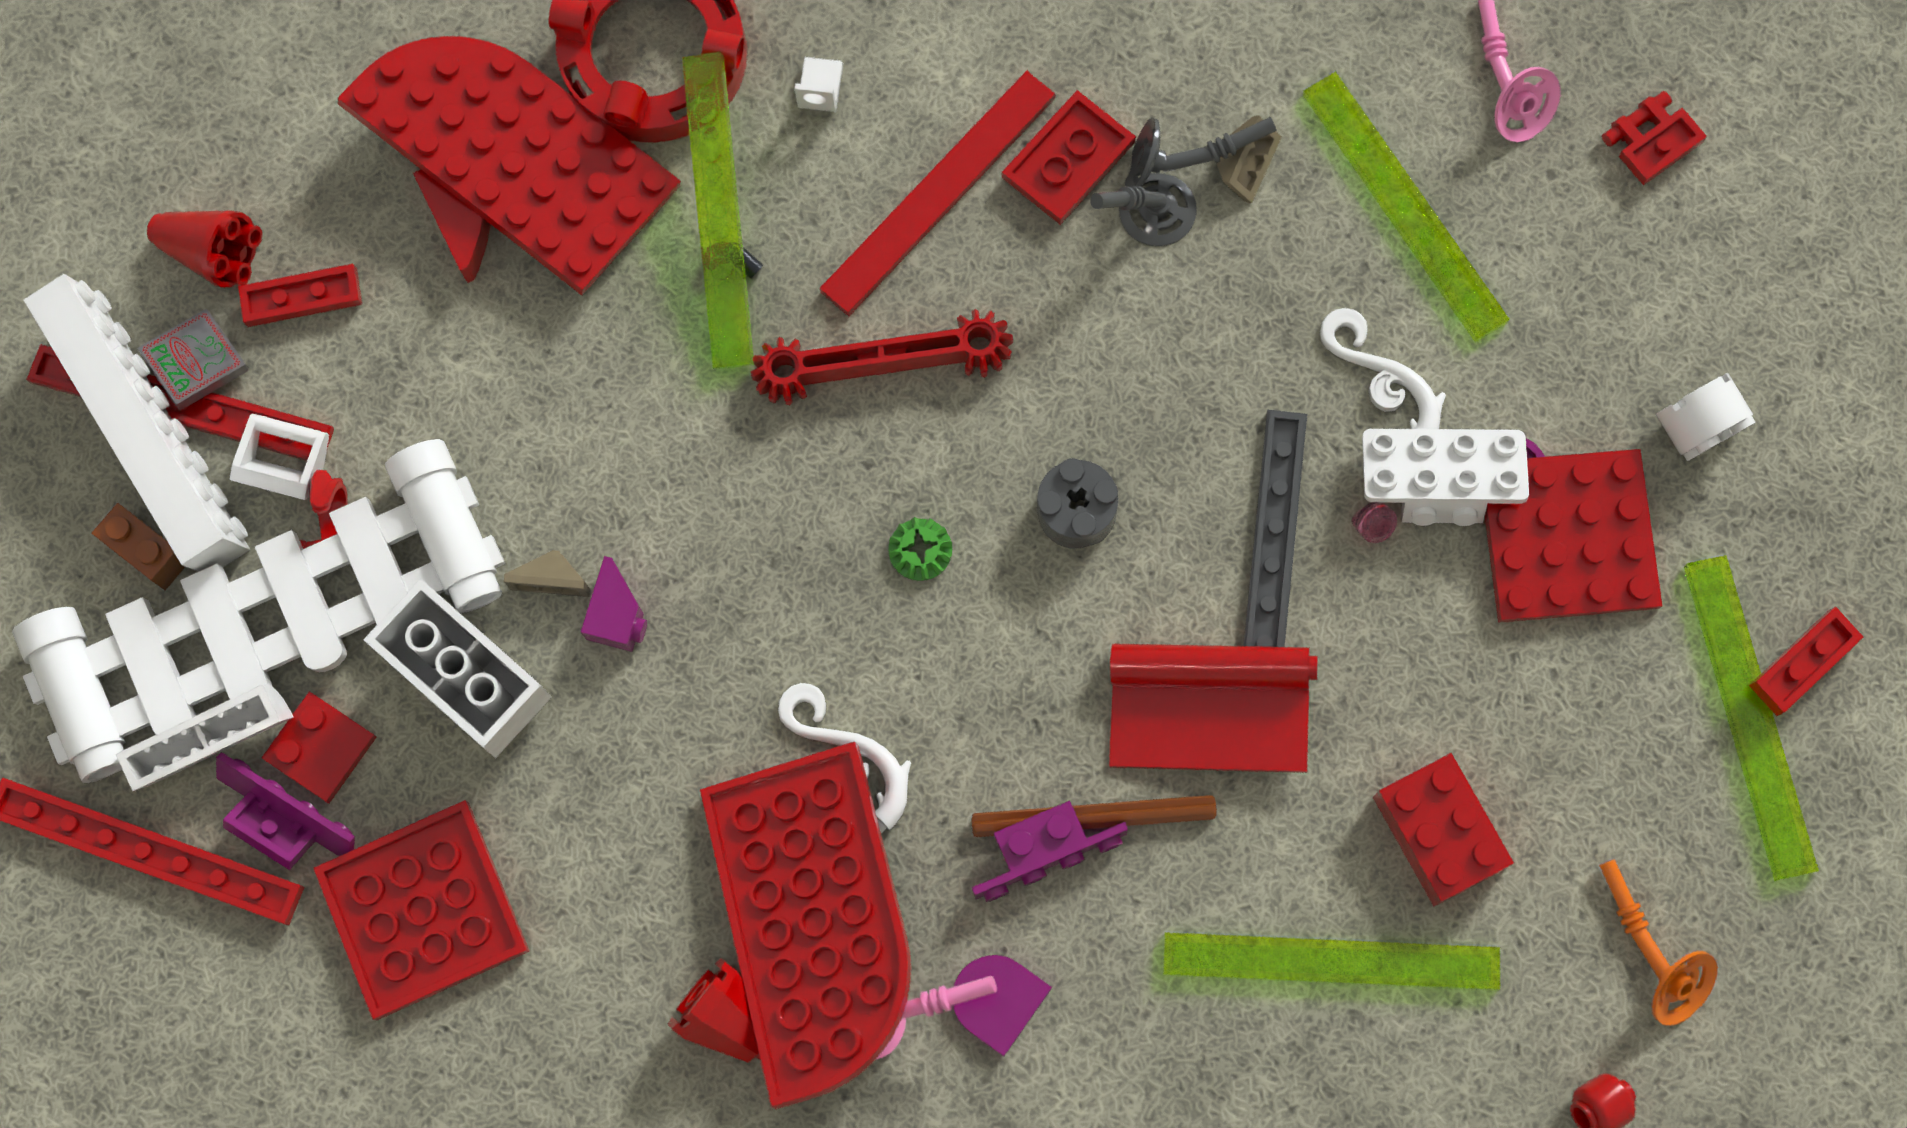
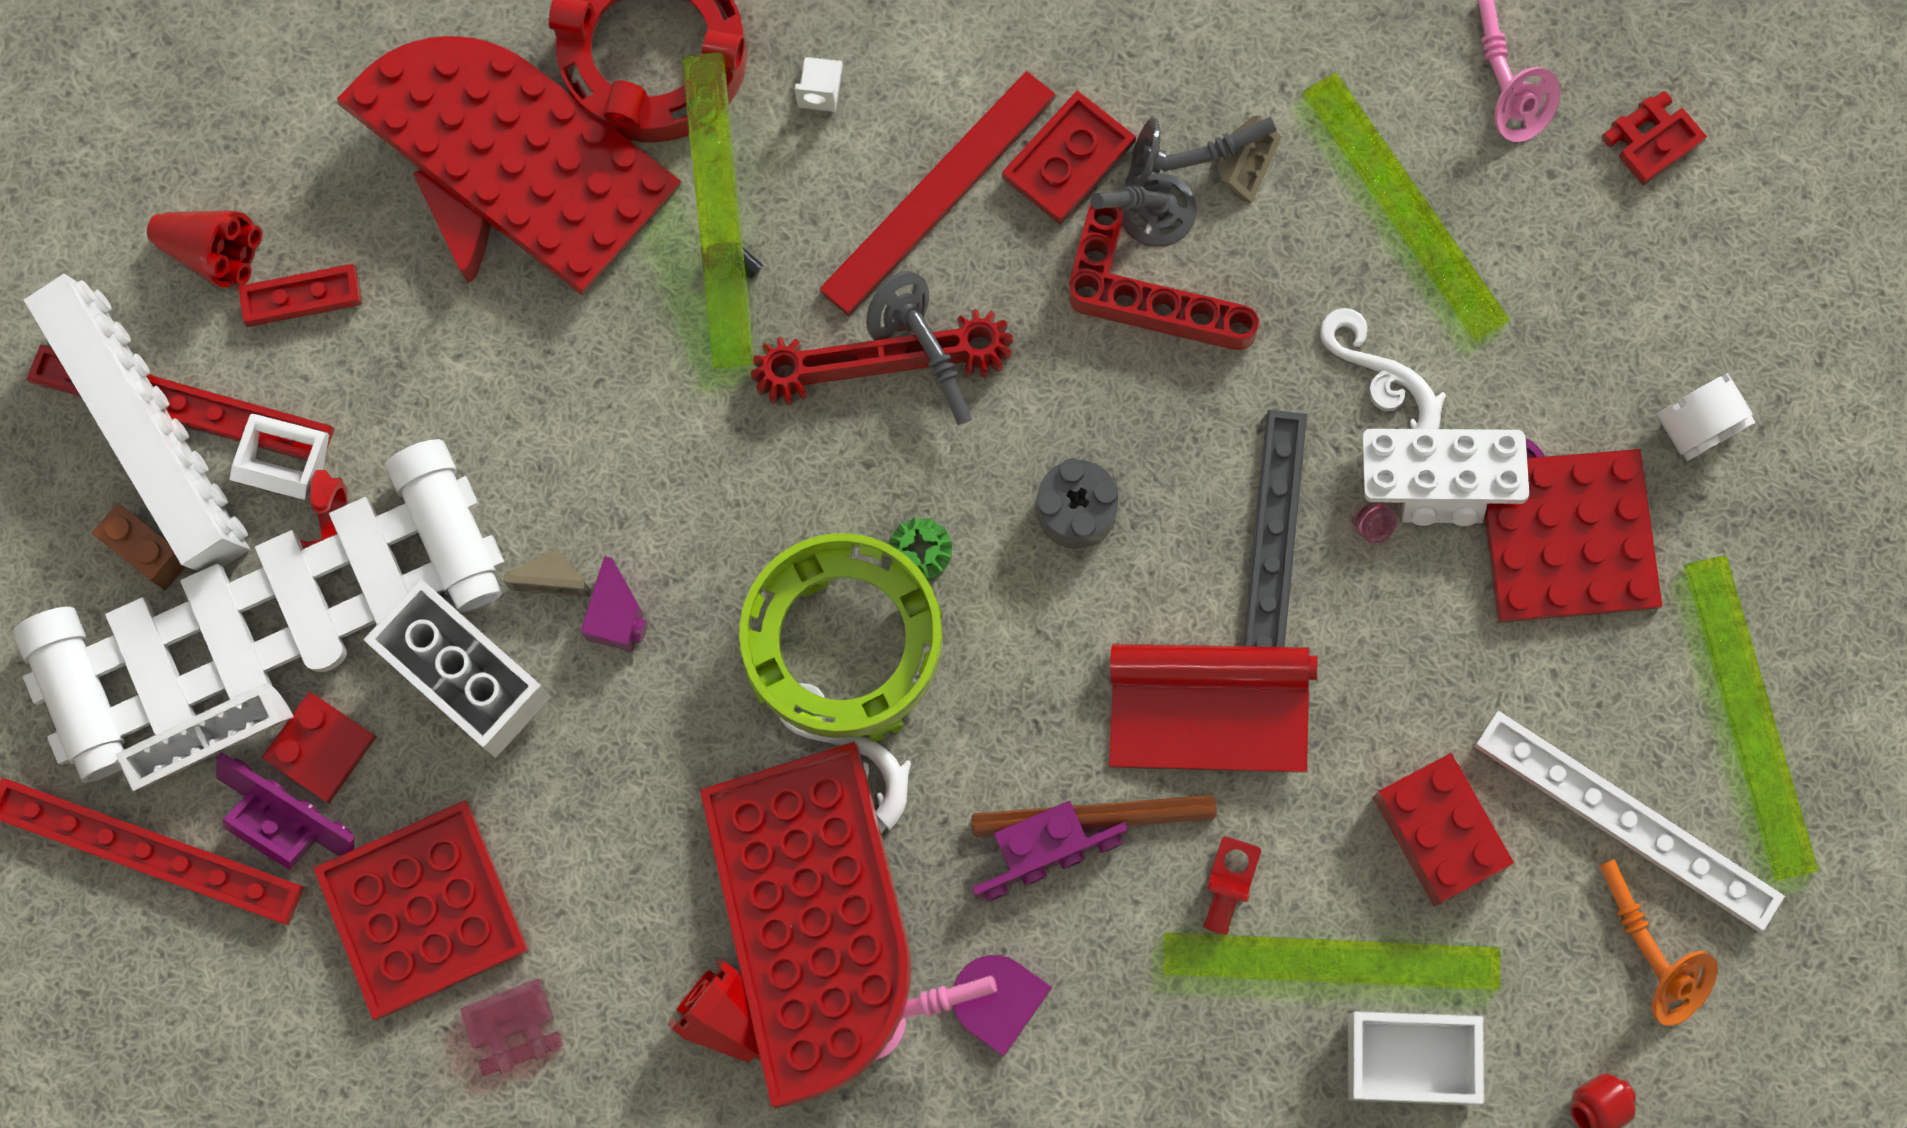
(193, 359): flat silver tile -> none
(506, 1015): none -> clear pink plate
(807, 569): none -> lime piece
(909, 313): none -> dark grey dish
(1148, 295): none -> red beam
(1229, 886): none -> red bracket
(1415, 1058): none -> white piece
(1629, 821): none -> white plate
(1806, 661): red plate -> none

